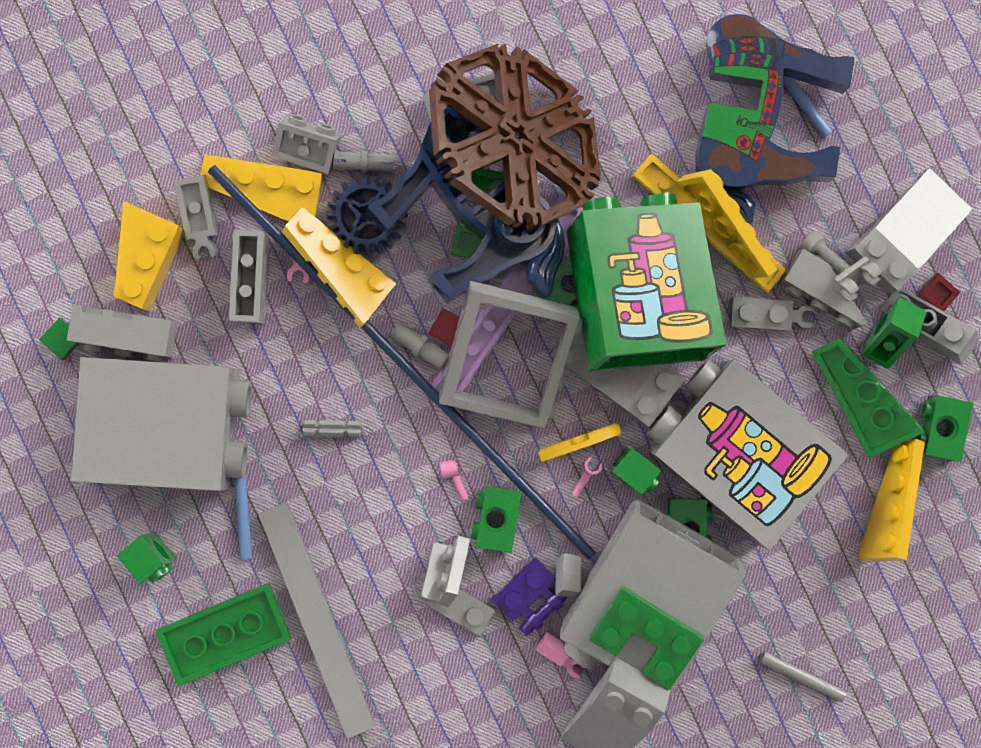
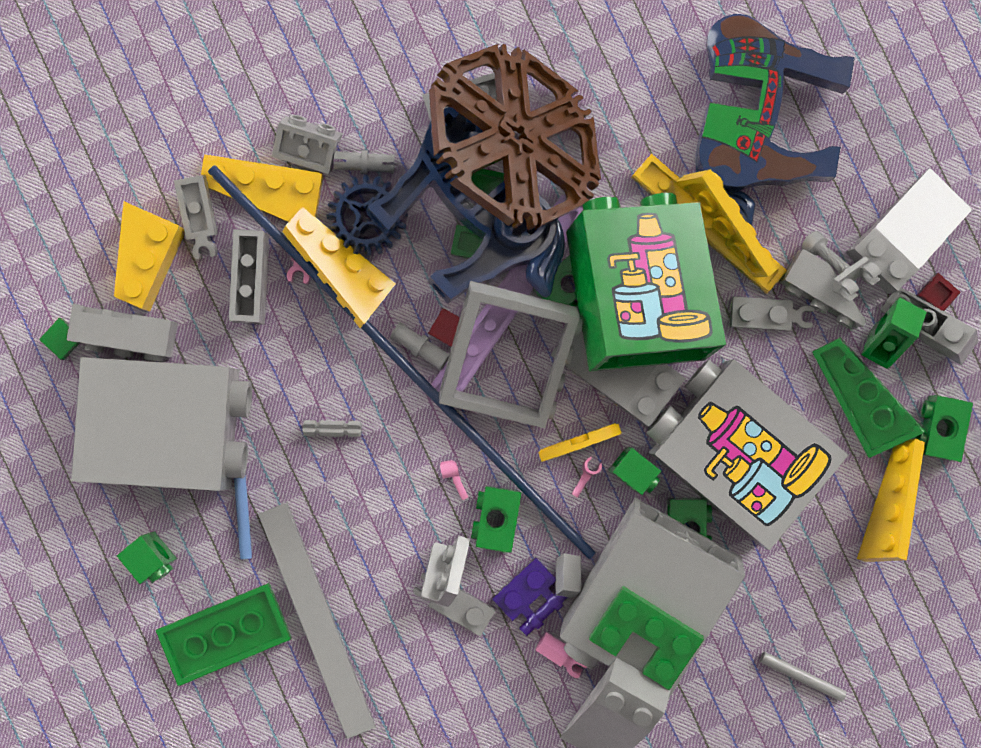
(807, 106): medium blue bar -> none

